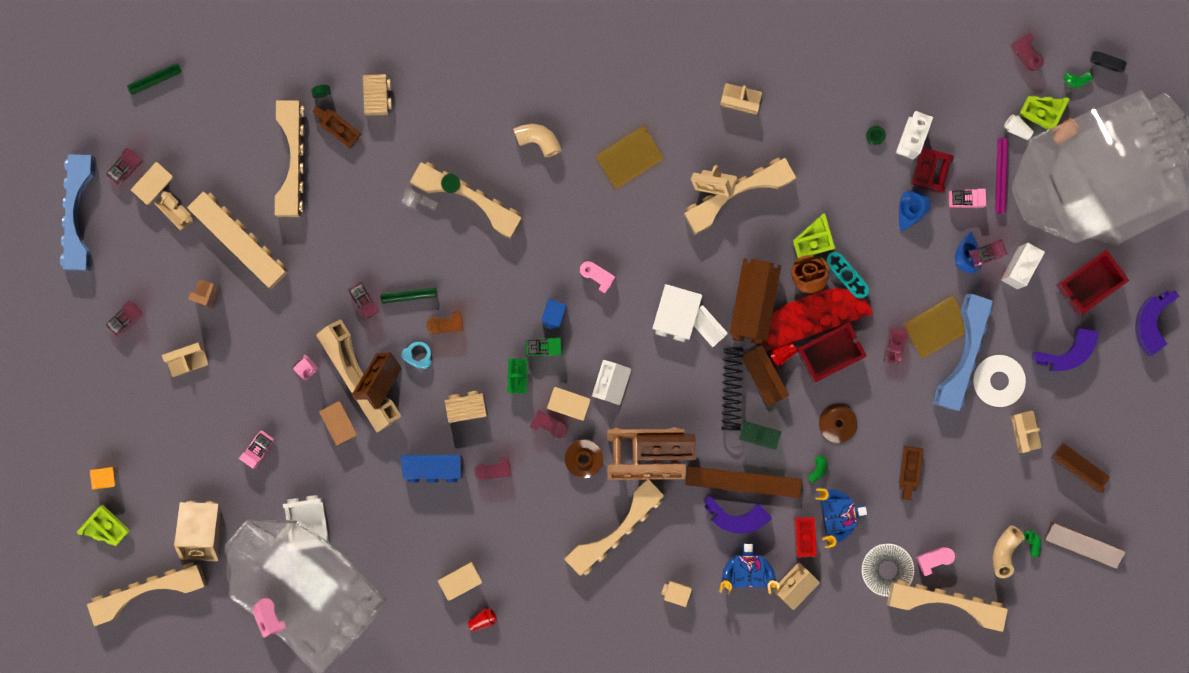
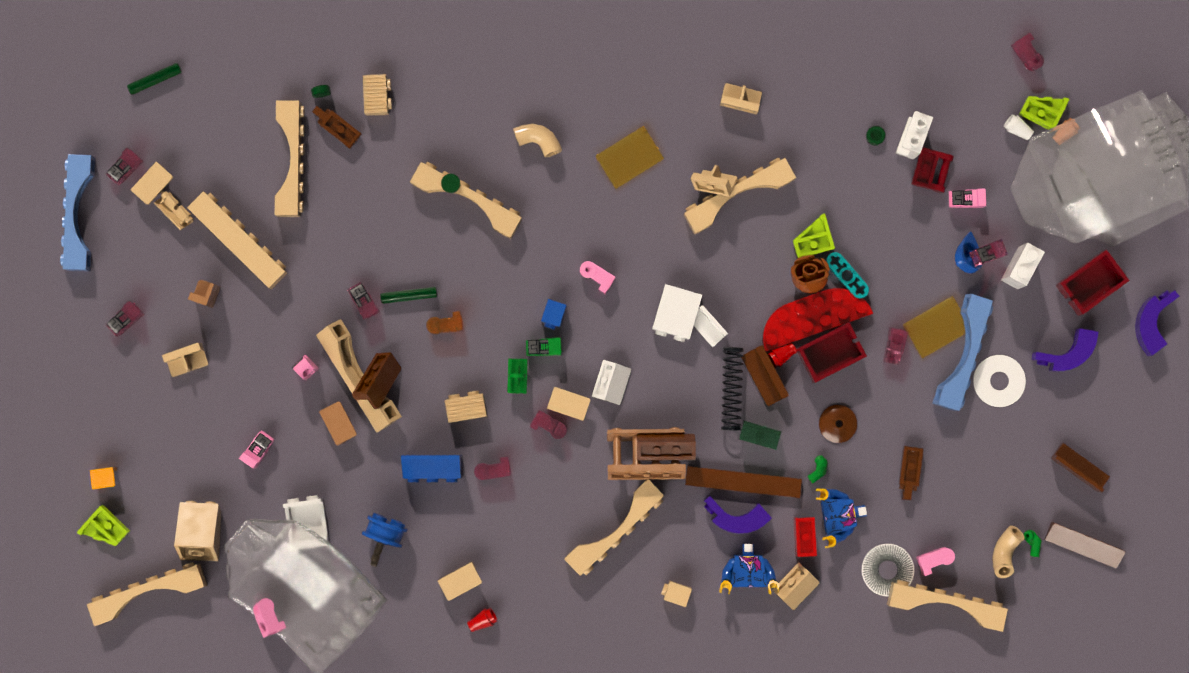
(384, 533): none -> blue wheel
(412, 197): clear bar -> none
(424, 363): medium azure piece -> none
(573, 461): reddish brown dish -> none
(754, 301): reddish brown brick -> none
(912, 208): blue piece -> none
(1001, 175): magenta axle -> none
(1026, 431): tan panel -> none
(1076, 81): green arm -> none
(1108, 61): black beam -> none

